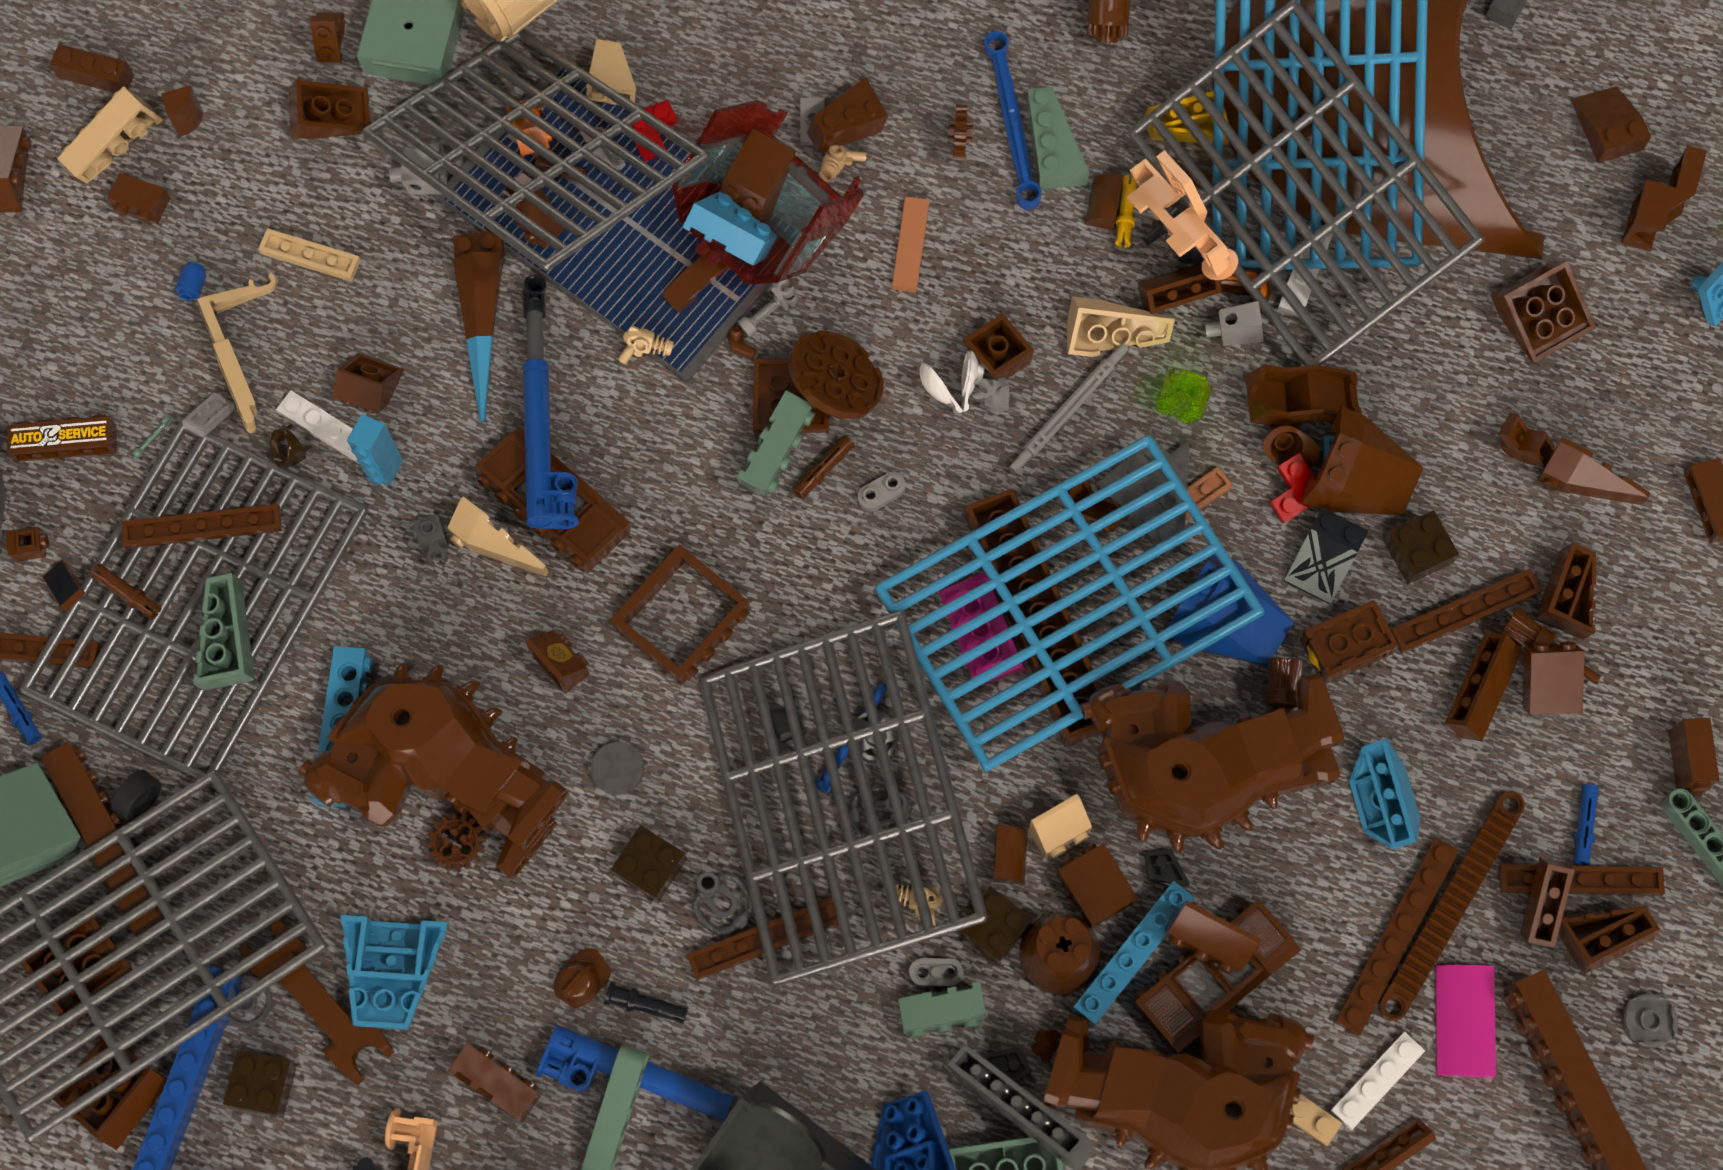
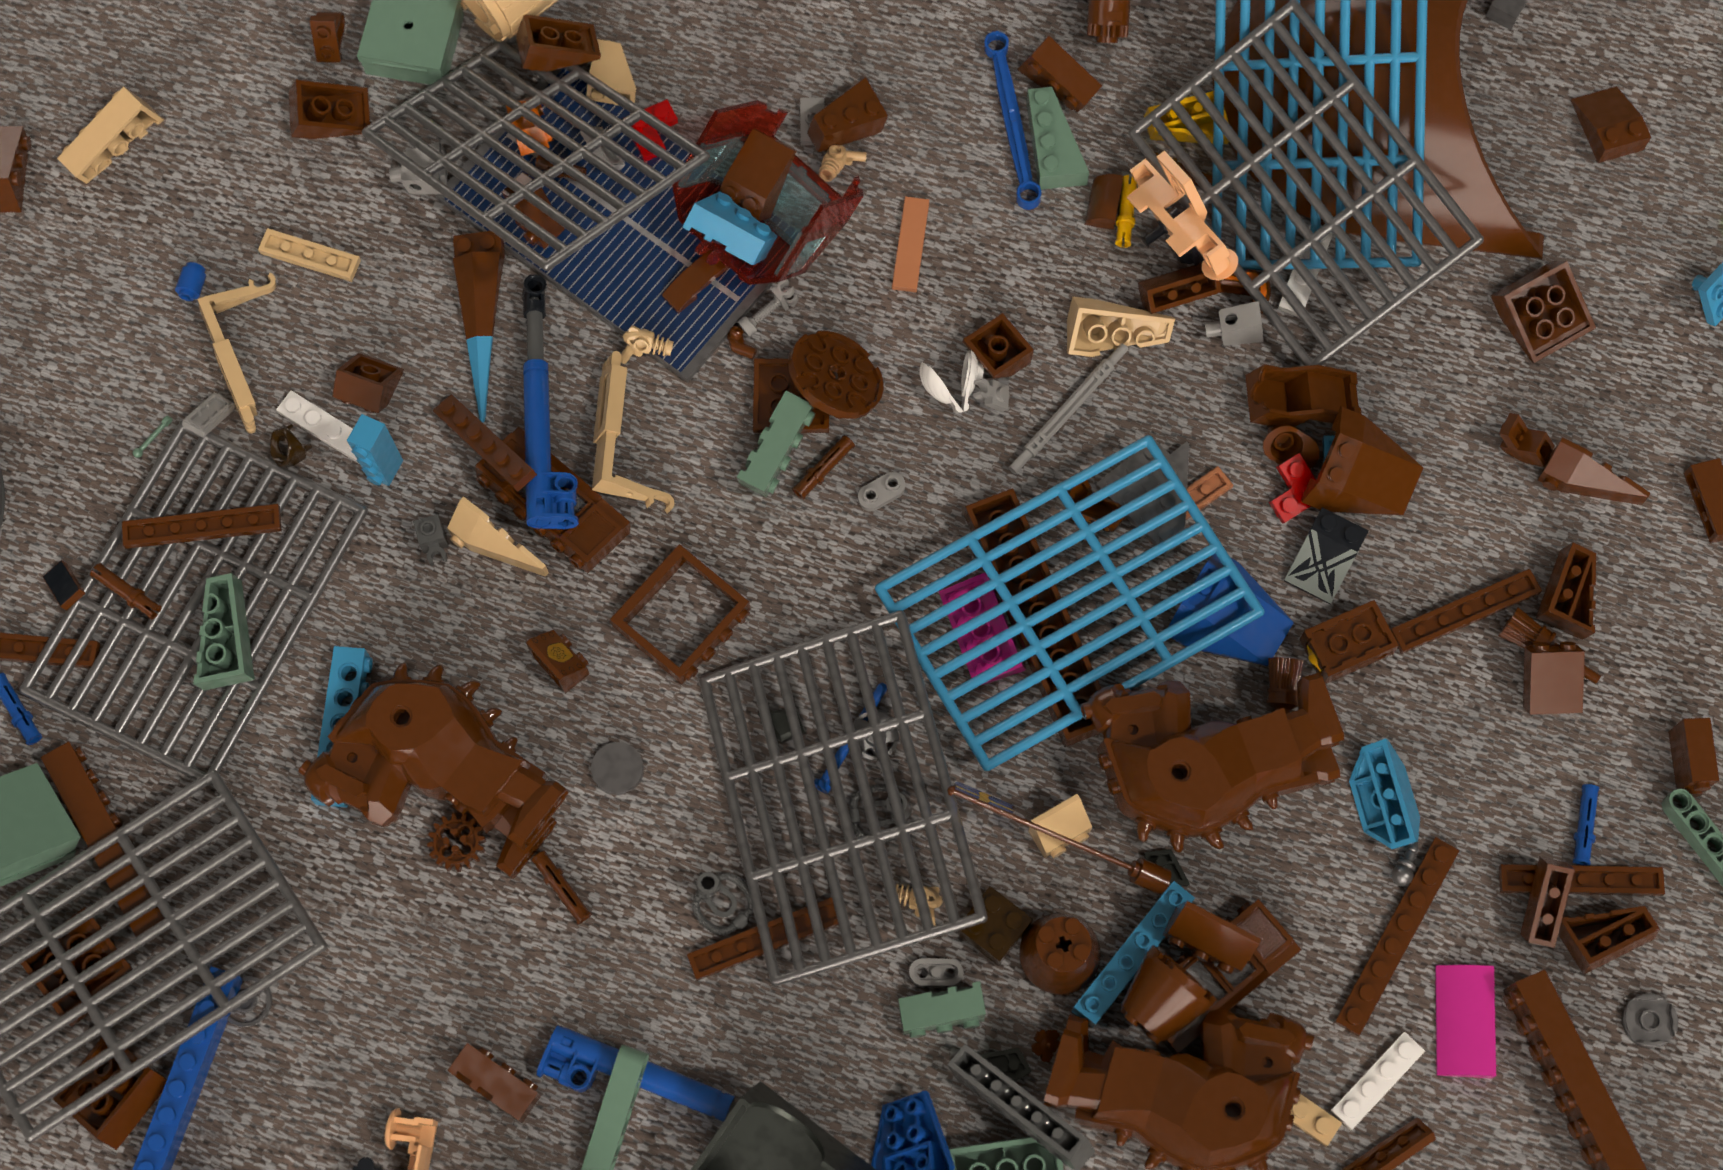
(19, 553): reddish brown window -> none
(61, 438): reddish brown brick -> none
(91, 69): reddish brown brick -> none
(136, 795): black tyre -> none
(138, 198): reddish brown brick -> none
(183, 109): reddish brown brick -> none
(260, 1084): dark brown brick -> none
(322, 1007): reddish brown piece -> none
(388, 968): dark azure wedge -> none
(484, 443): none -> reddish brown plate
(543, 862): none -> reddish brown pin
(555, 43): none -> reddish brown slope
(582, 978): reddish brown piece -> none
(606, 431): none -> tan hinge
(634, 1000): black pin -> none
(649, 864): dark brown brick -> none
(960, 131): reddish brown gear -> none
(1010, 855): reddish brown brick -> none
(1053, 67): none -> reddish brown wedge
(1096, 885): reddish brown brick -> none
(1141, 872): none -> reddish brown flag
(1164, 997): none -> reddish brown cone
(1184, 395): clear neon green brick -> none
(1402, 874): none -> flat silver bar
(1420, 547): dark brown brick -> none
(1451, 906): reddish brown gear -> none
(1483, 686): reddish brown brick -> none
(1661, 203): reddish brown piece -> none

